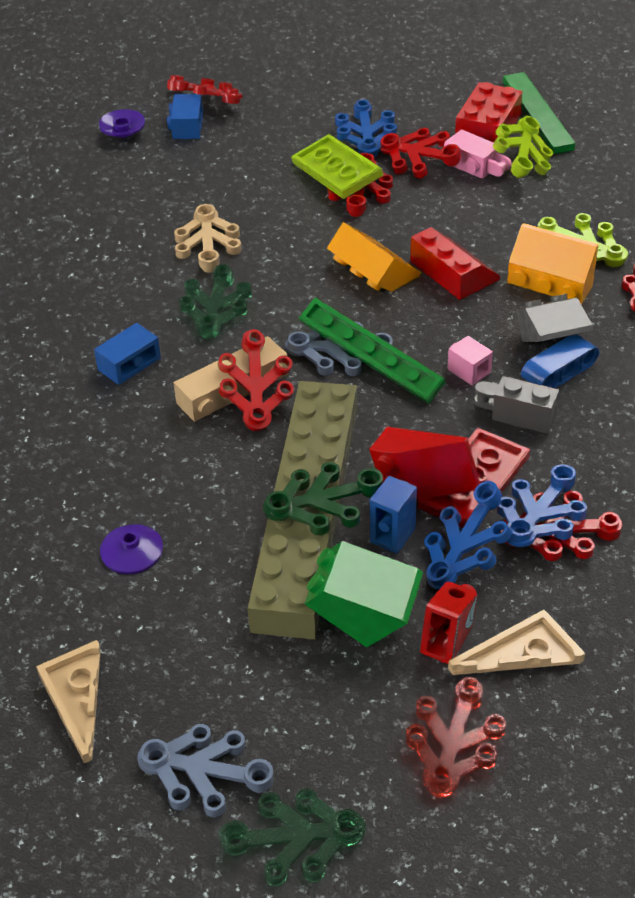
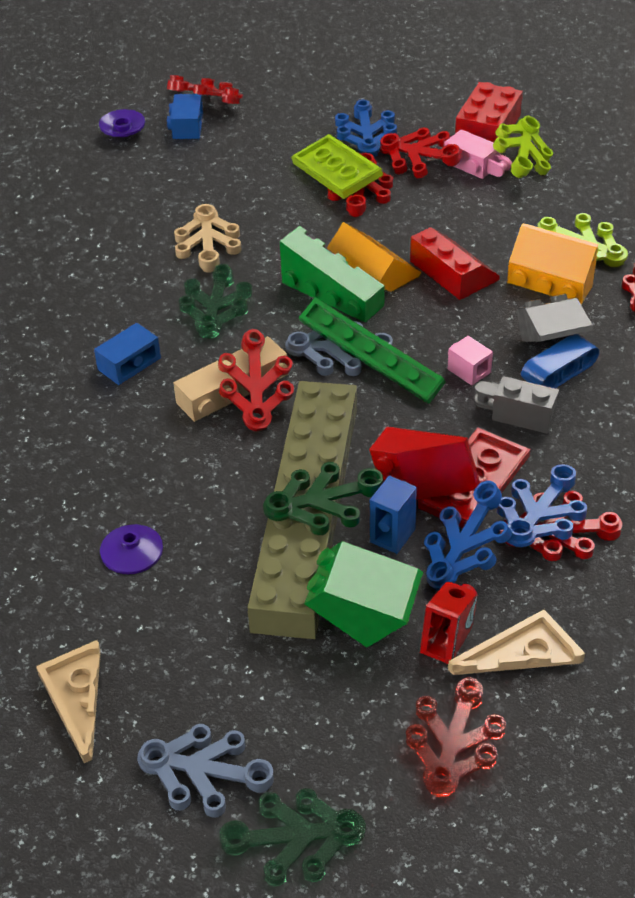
(328, 276): none -> green wedge
(534, 105): tile -> none

